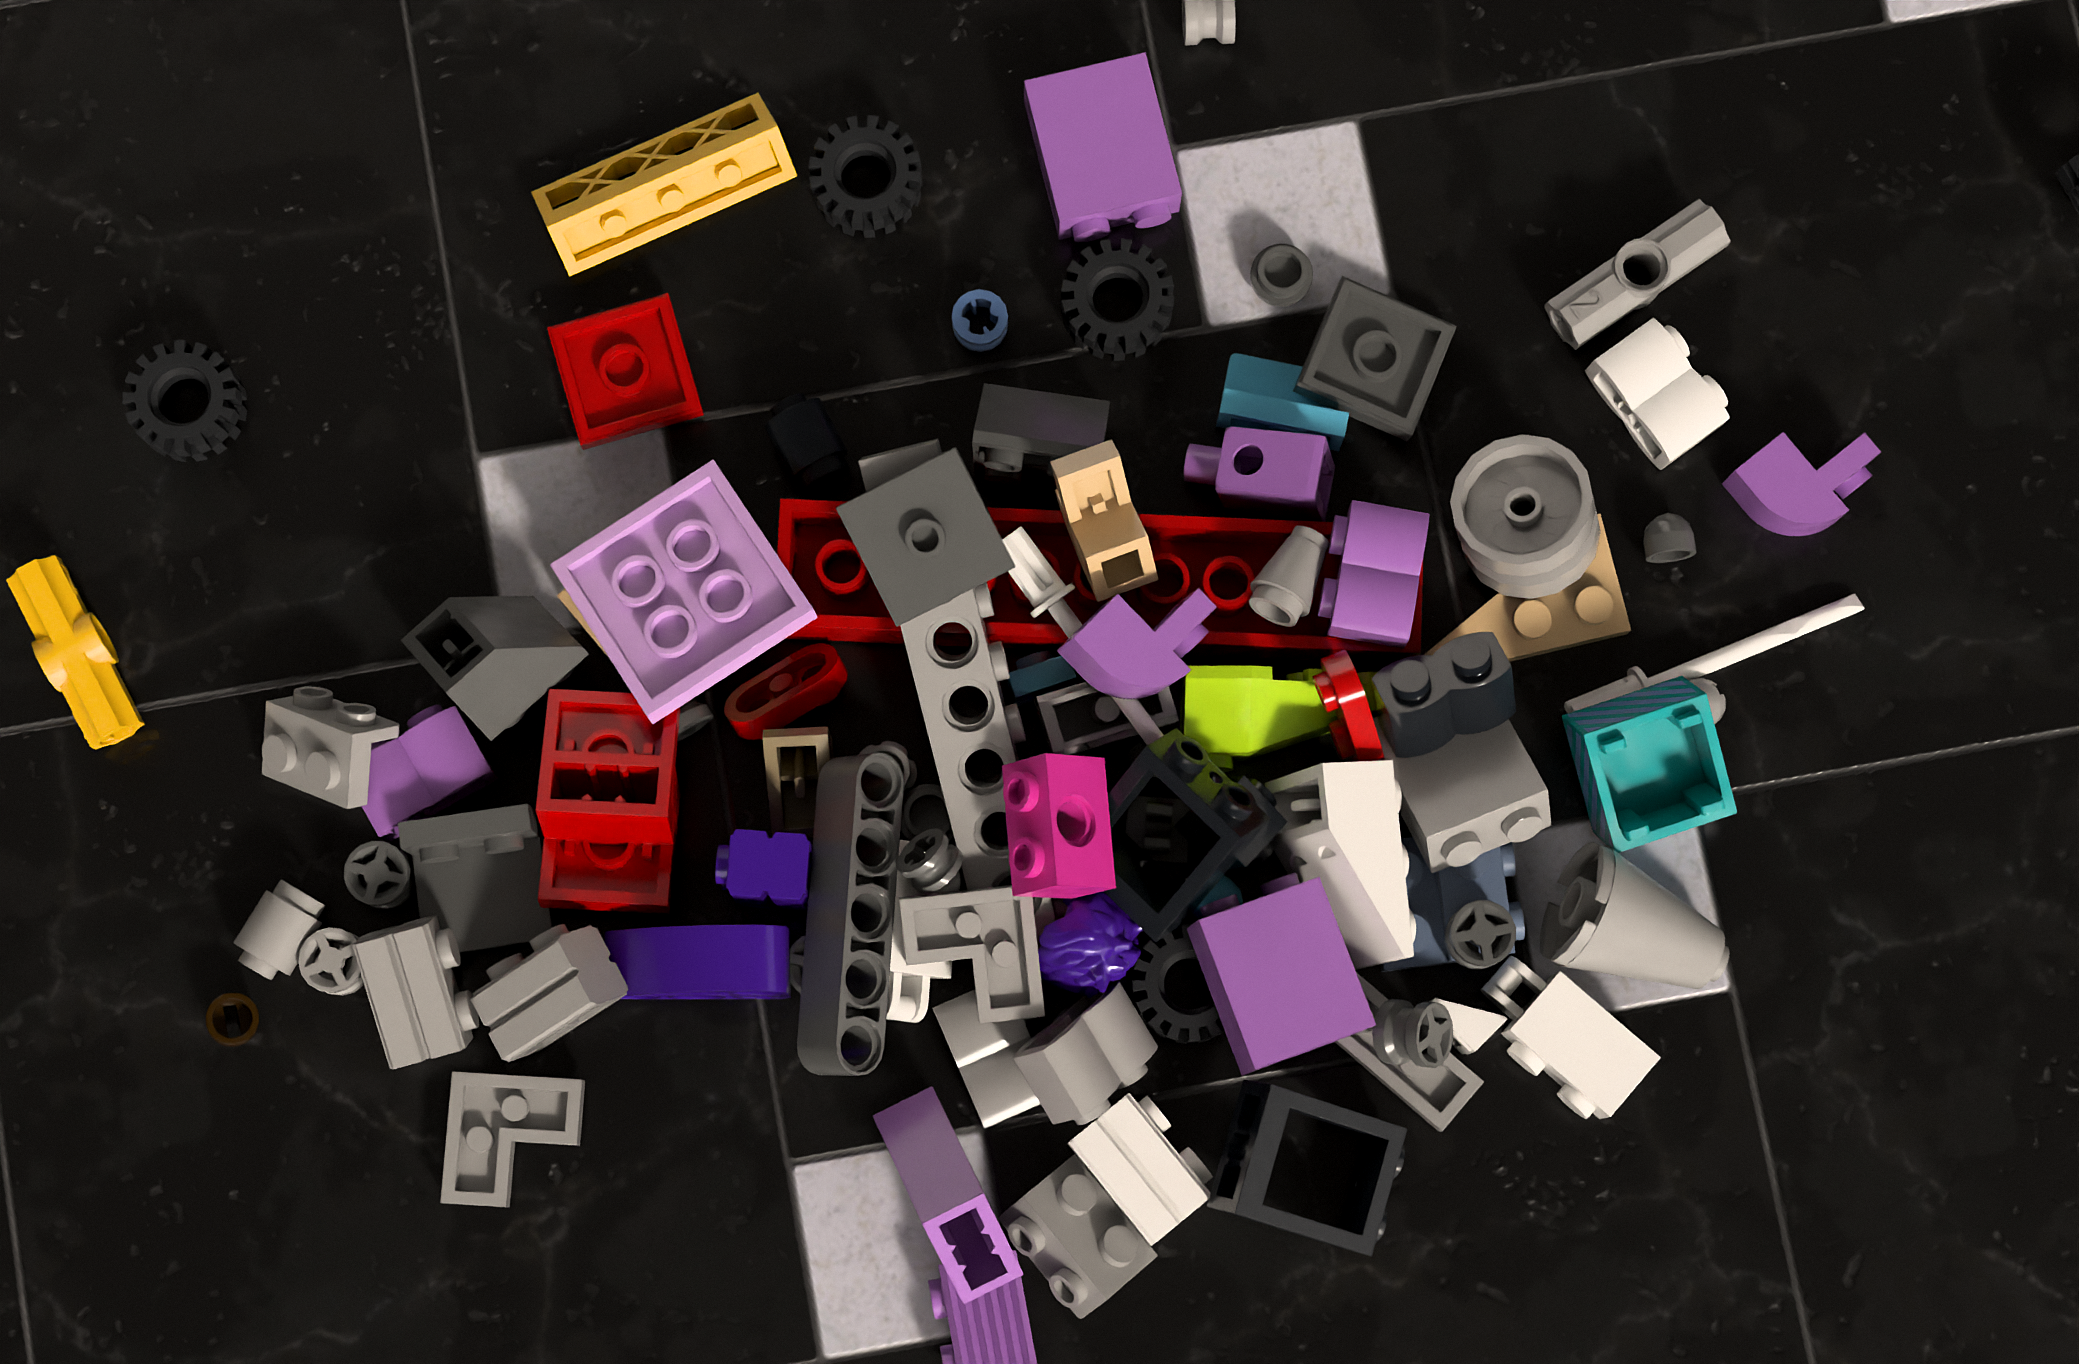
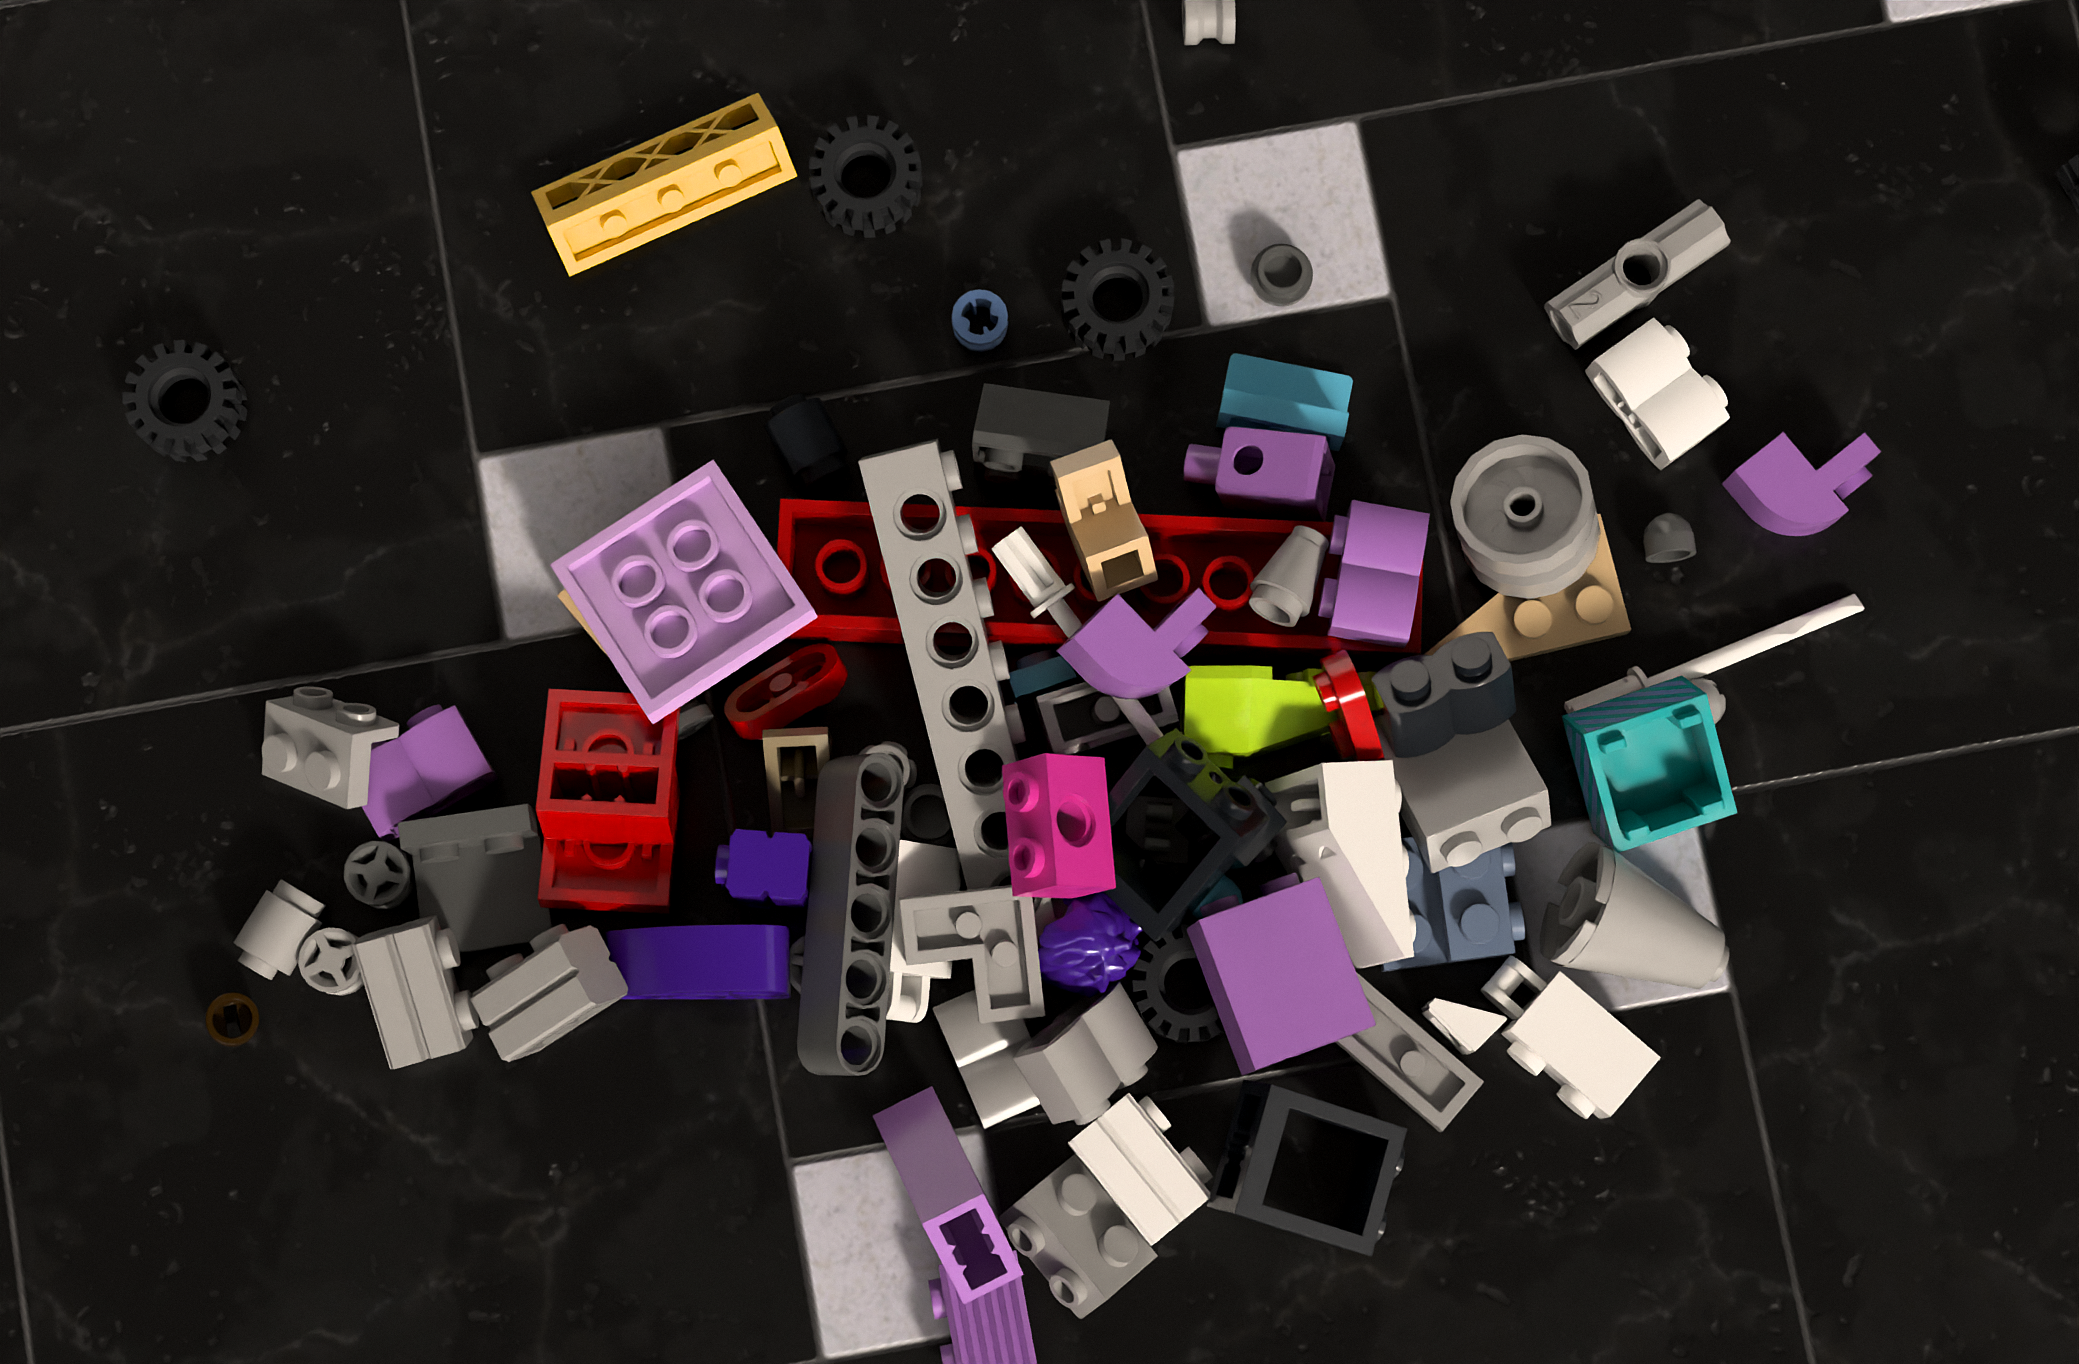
(75, 652): yellow piece -> none
(489, 1117): light grey plate -> none
(494, 655): dark grey slope -> none
(625, 371): red plate -> none
(926, 536): dark grey plate -> none
(929, 861): dark grey bush -> none
(1102, 148): medium lavender brick -> none
(1374, 358): dark grey plate -> none
(1413, 1033): dark grey wheel -> none
(1492, 931): dark grey wheel -> none

